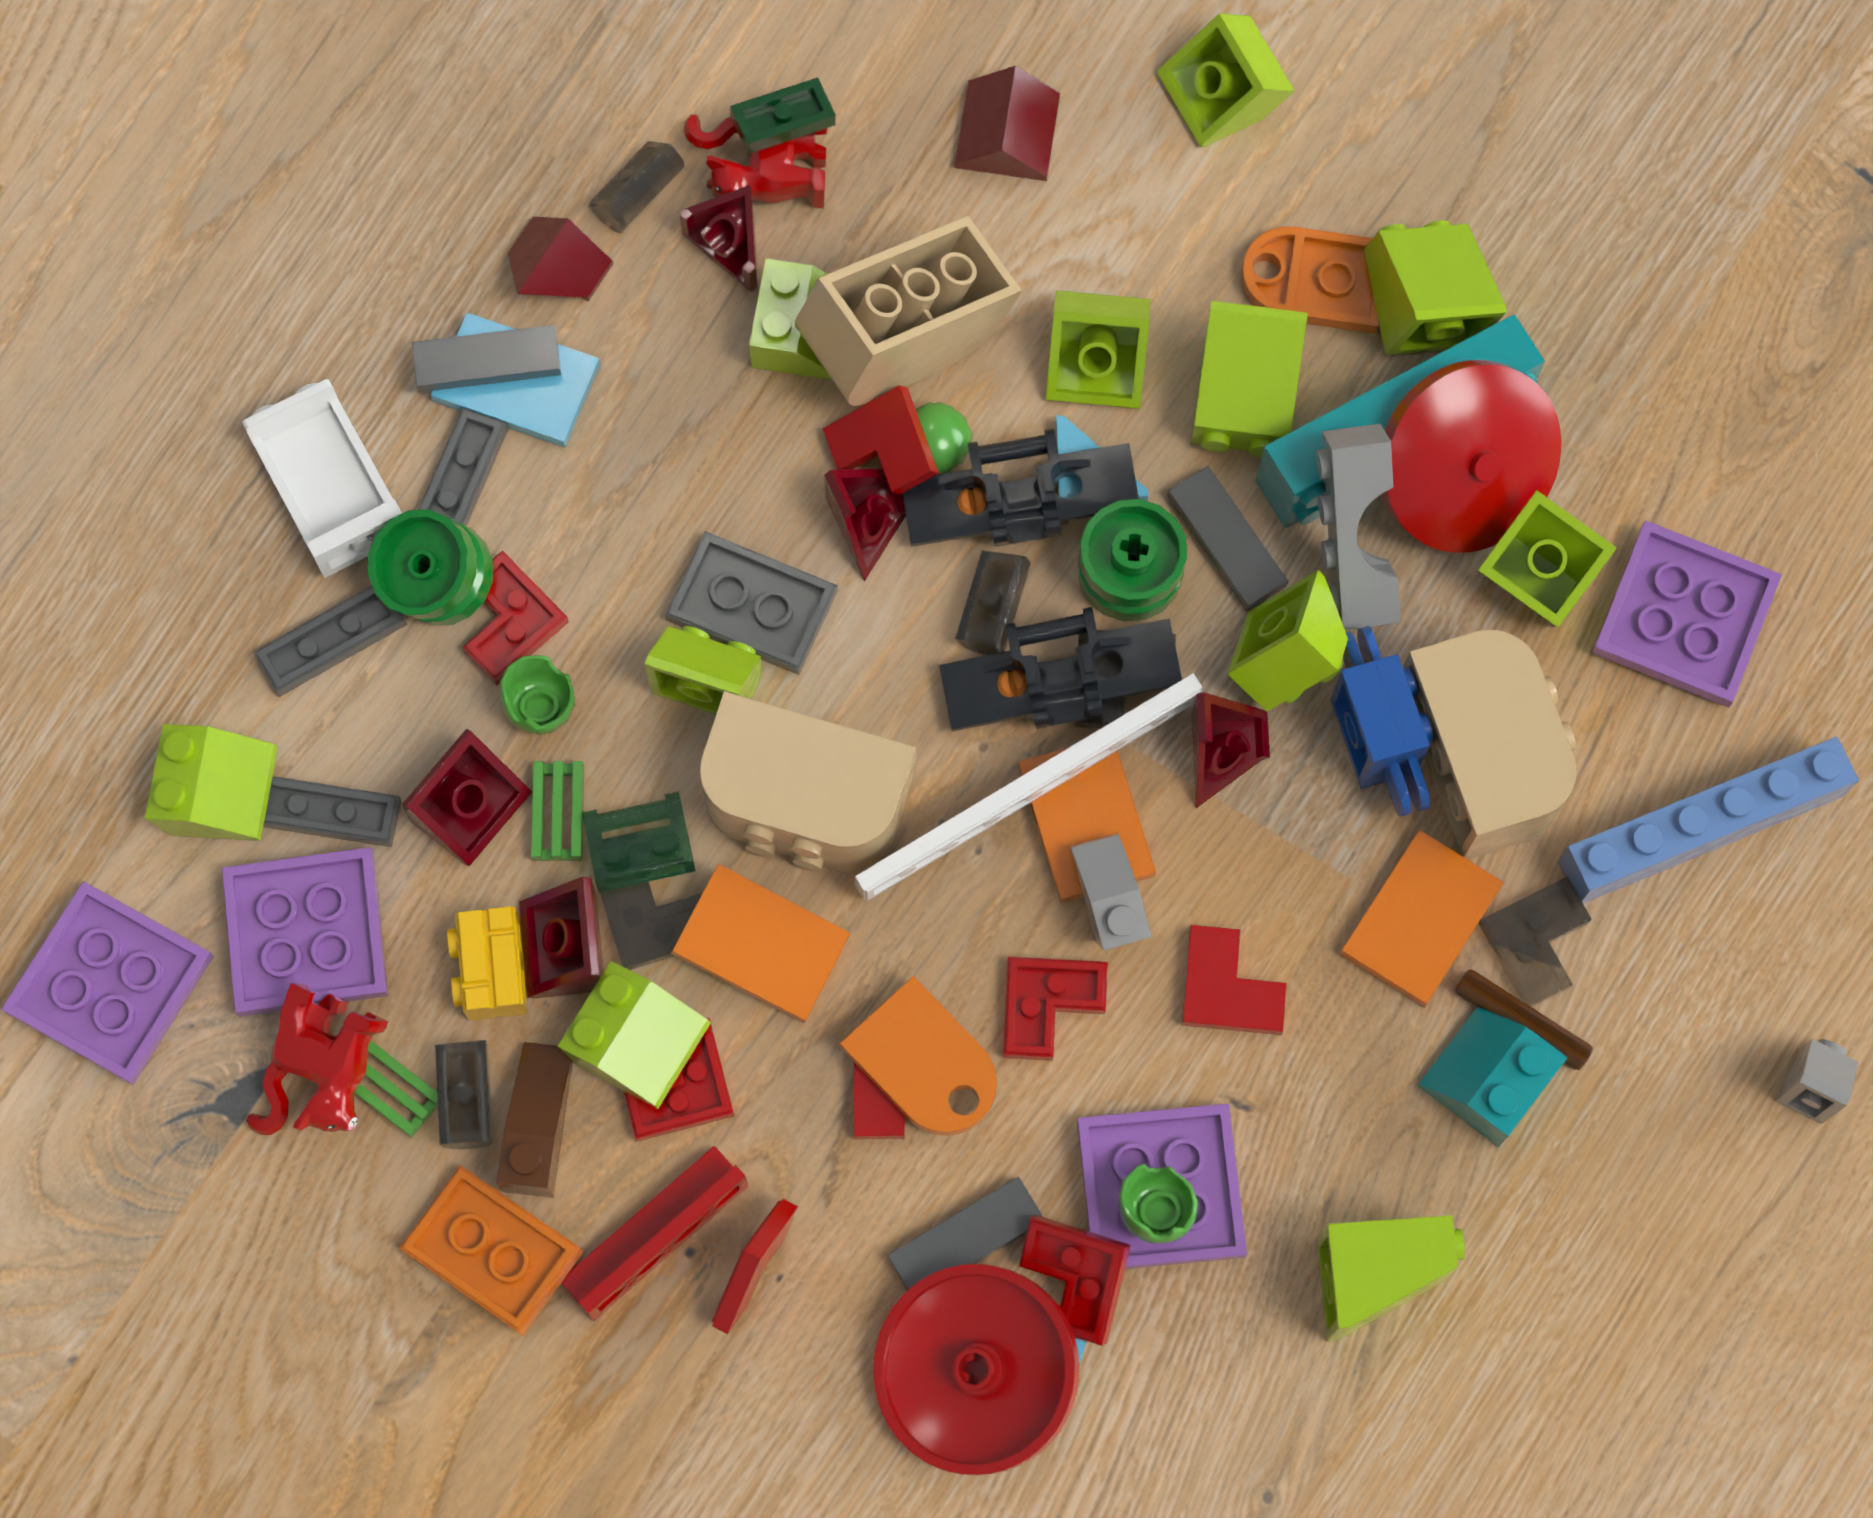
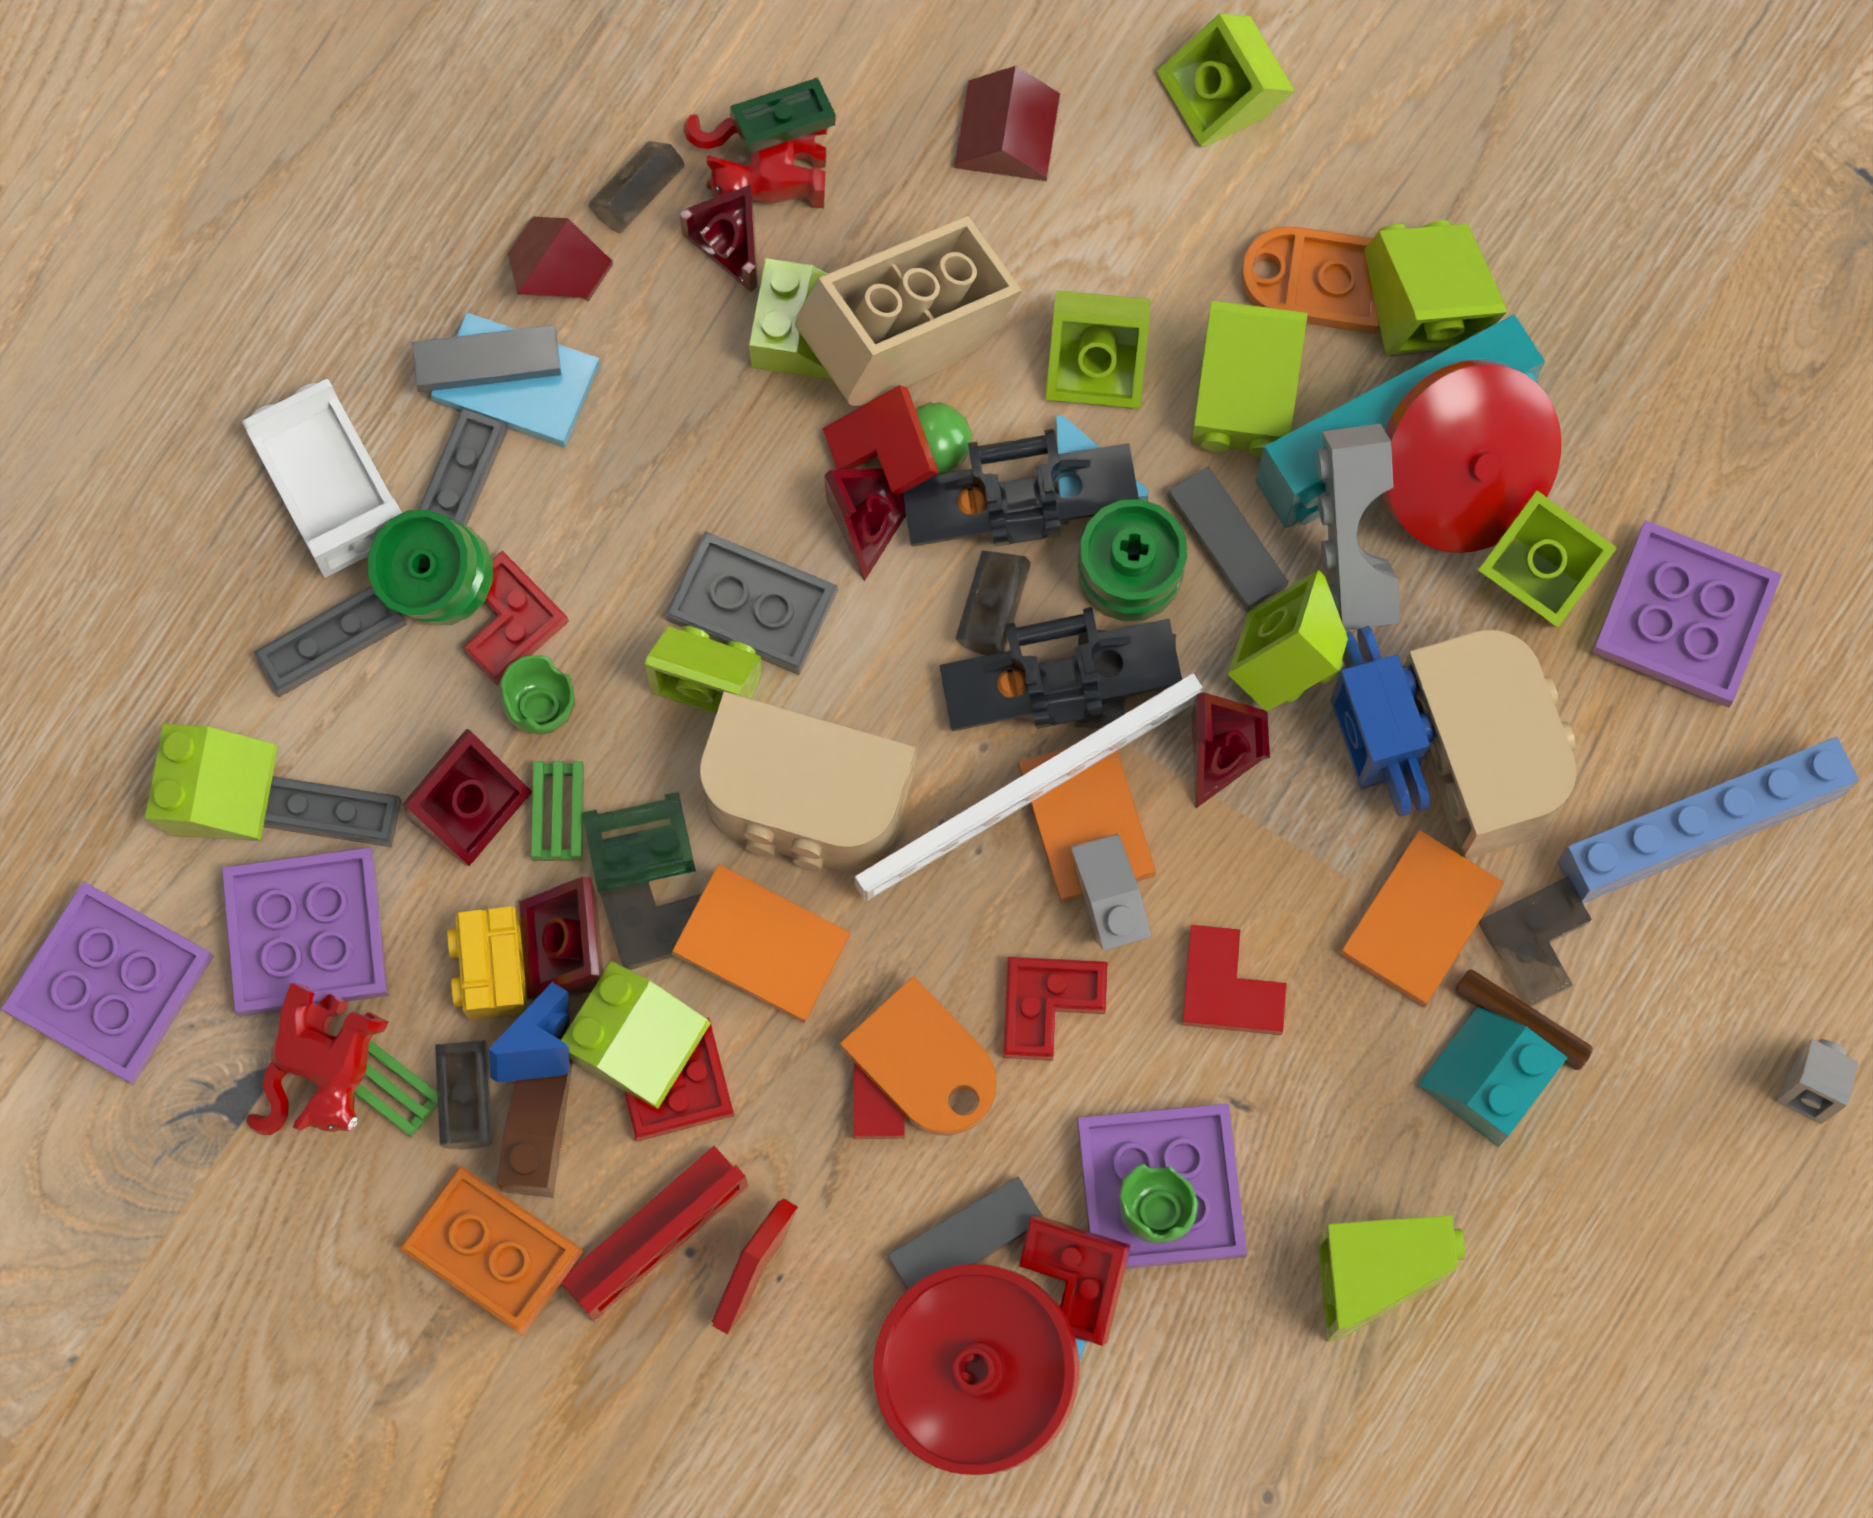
(532, 1042): none -> blue slope

